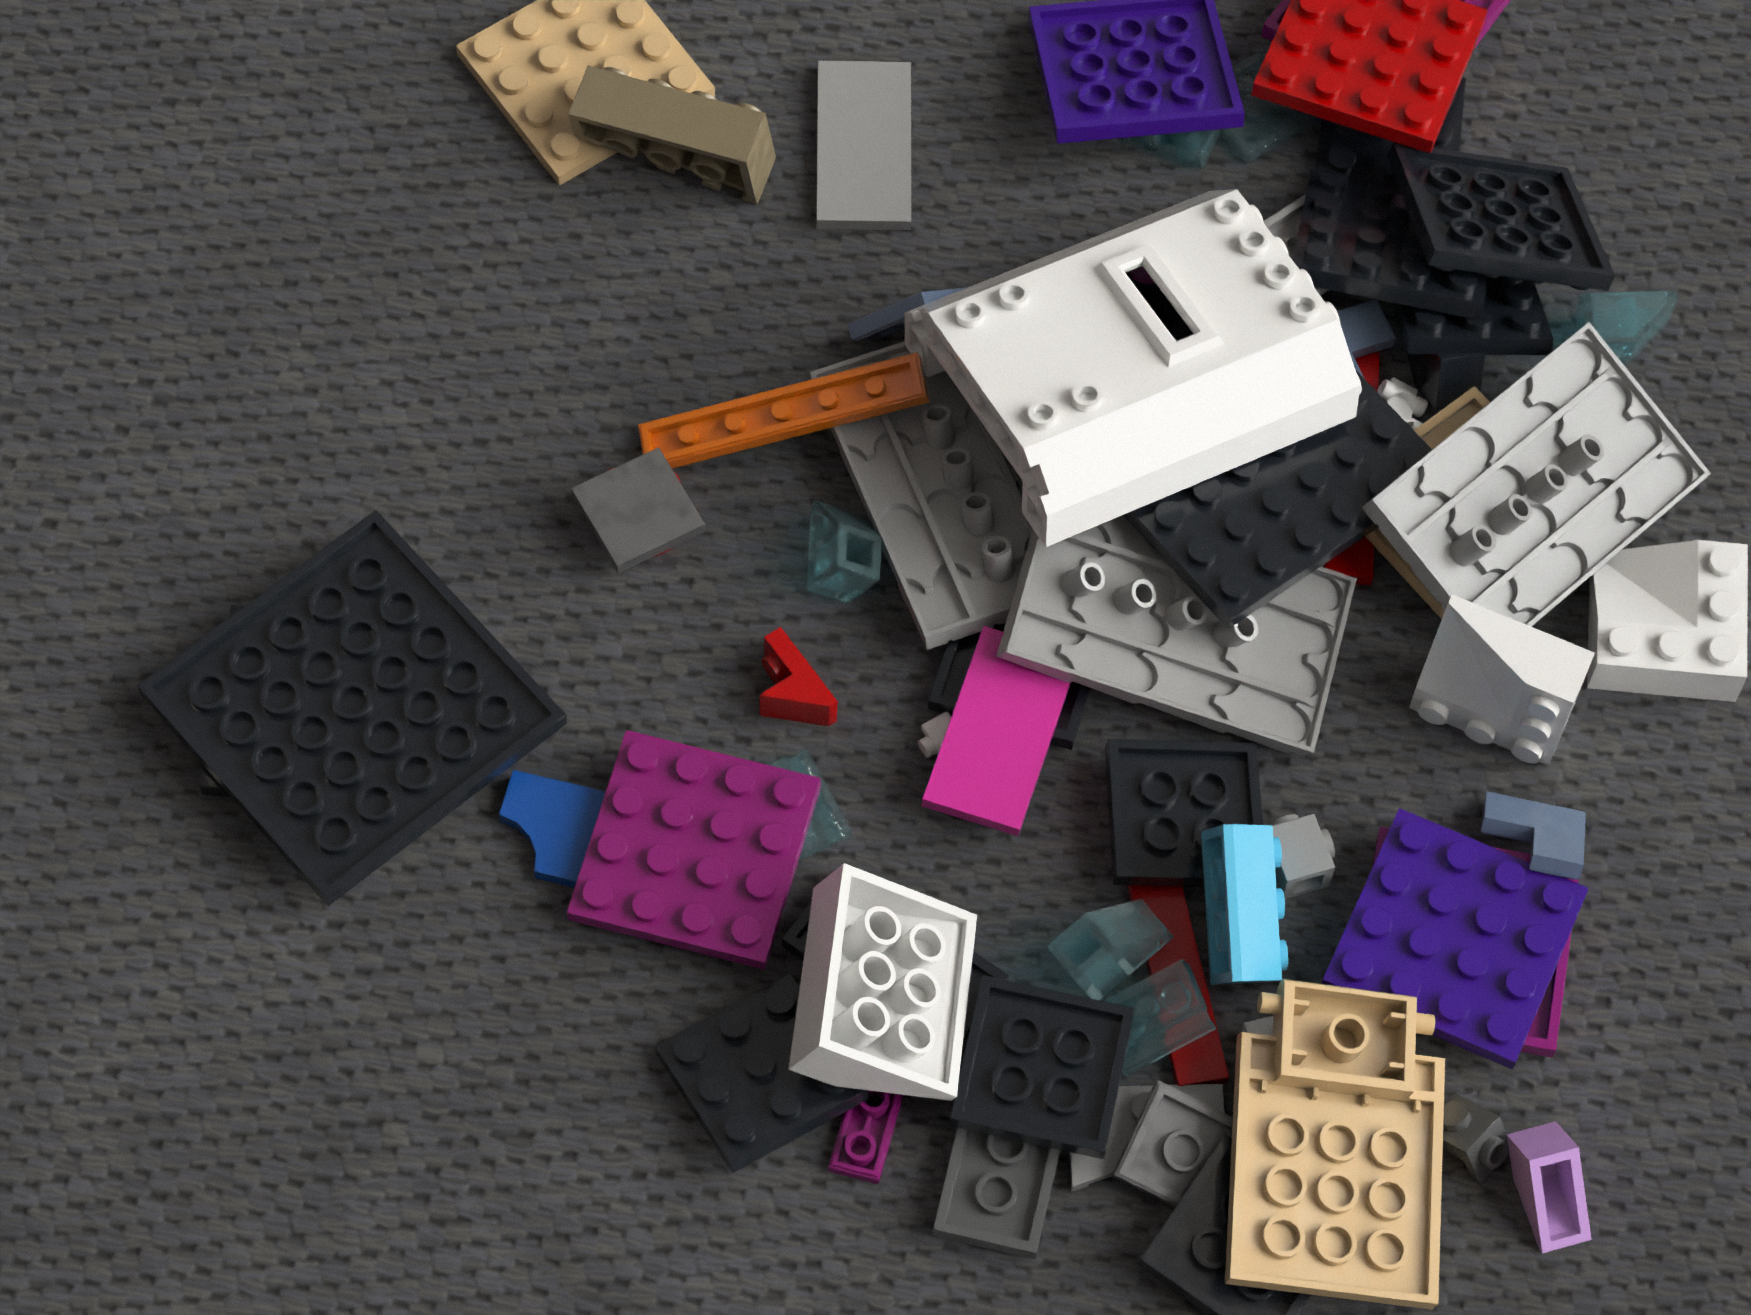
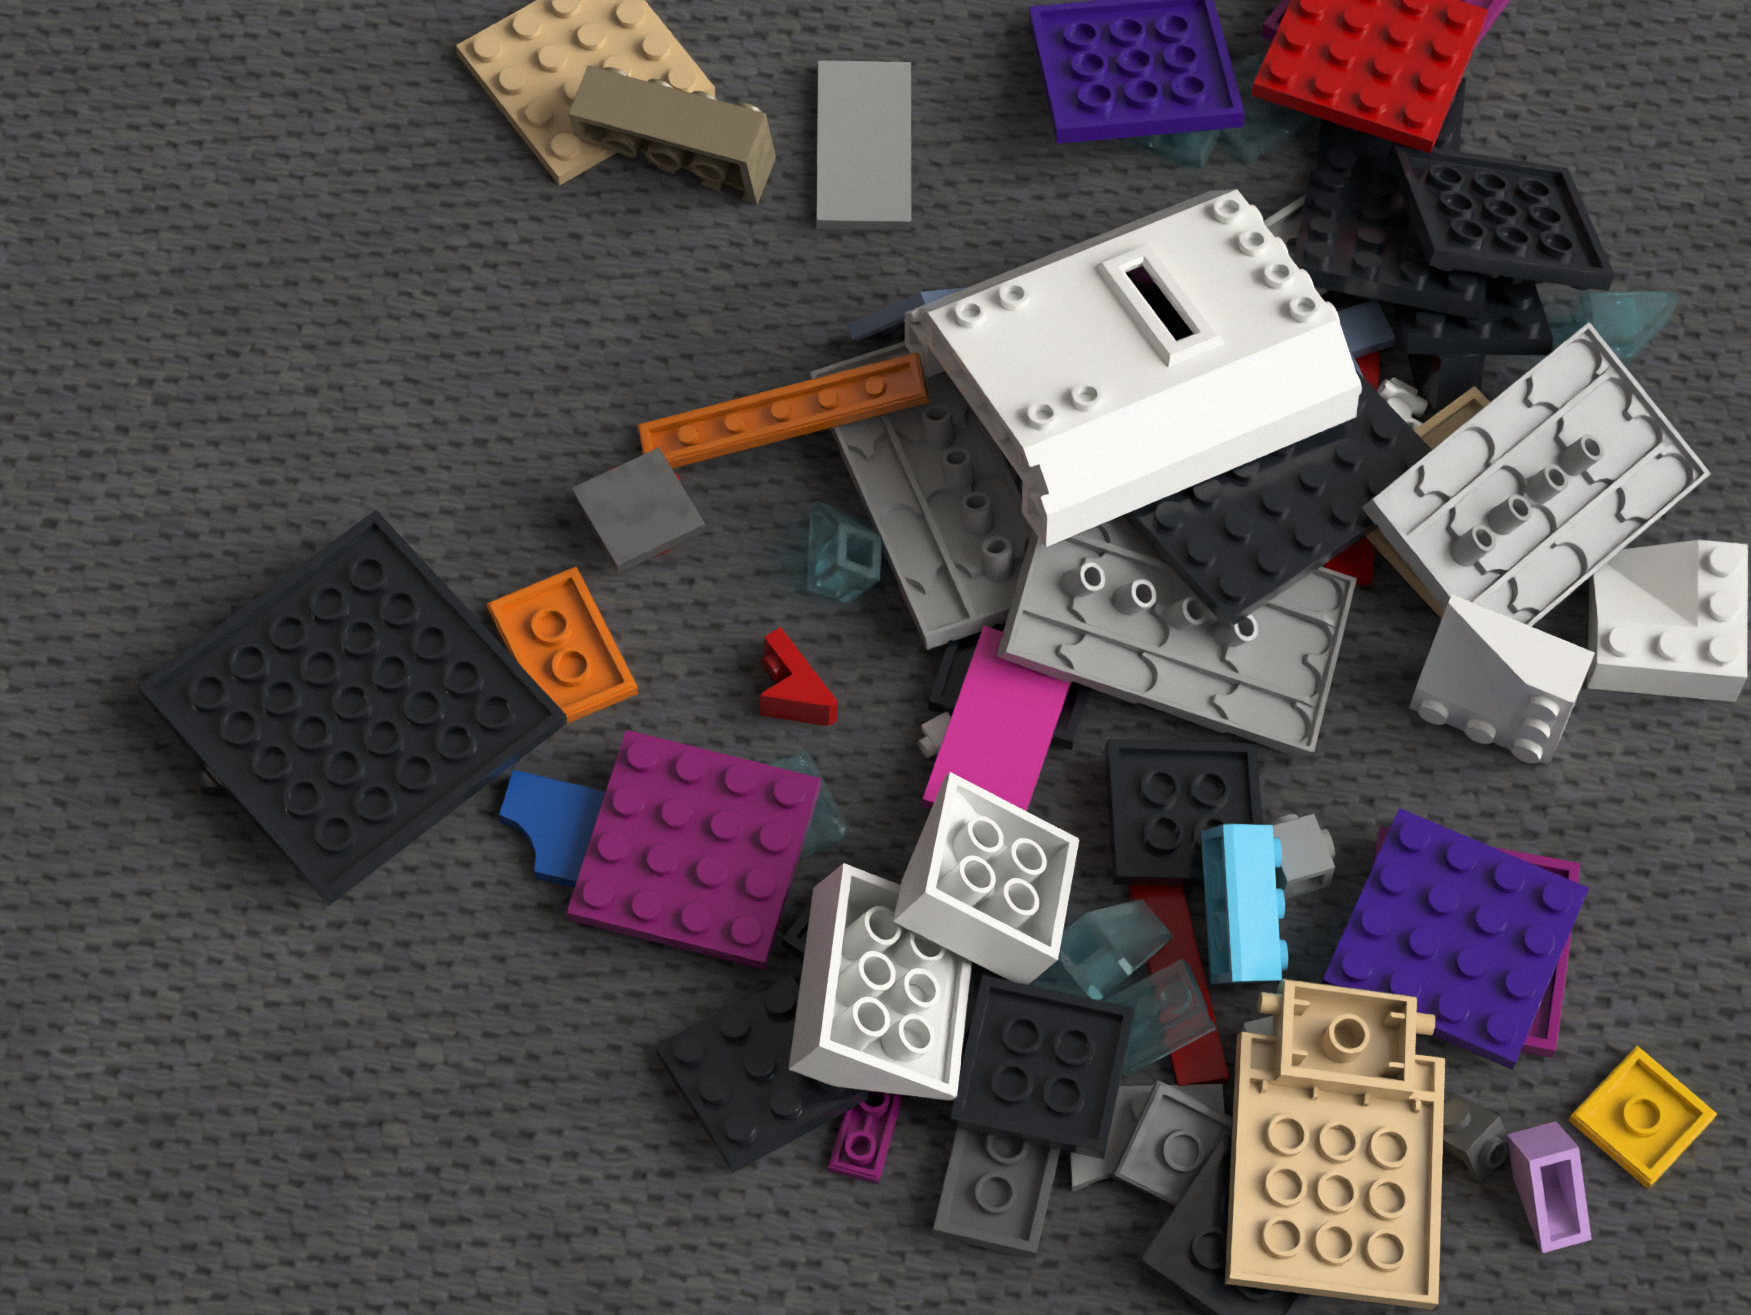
(563, 644): none -> orange tile
(989, 882): none -> white slope
(1552, 830): sand blue tile -> none
(1642, 1117): none -> yellow tile

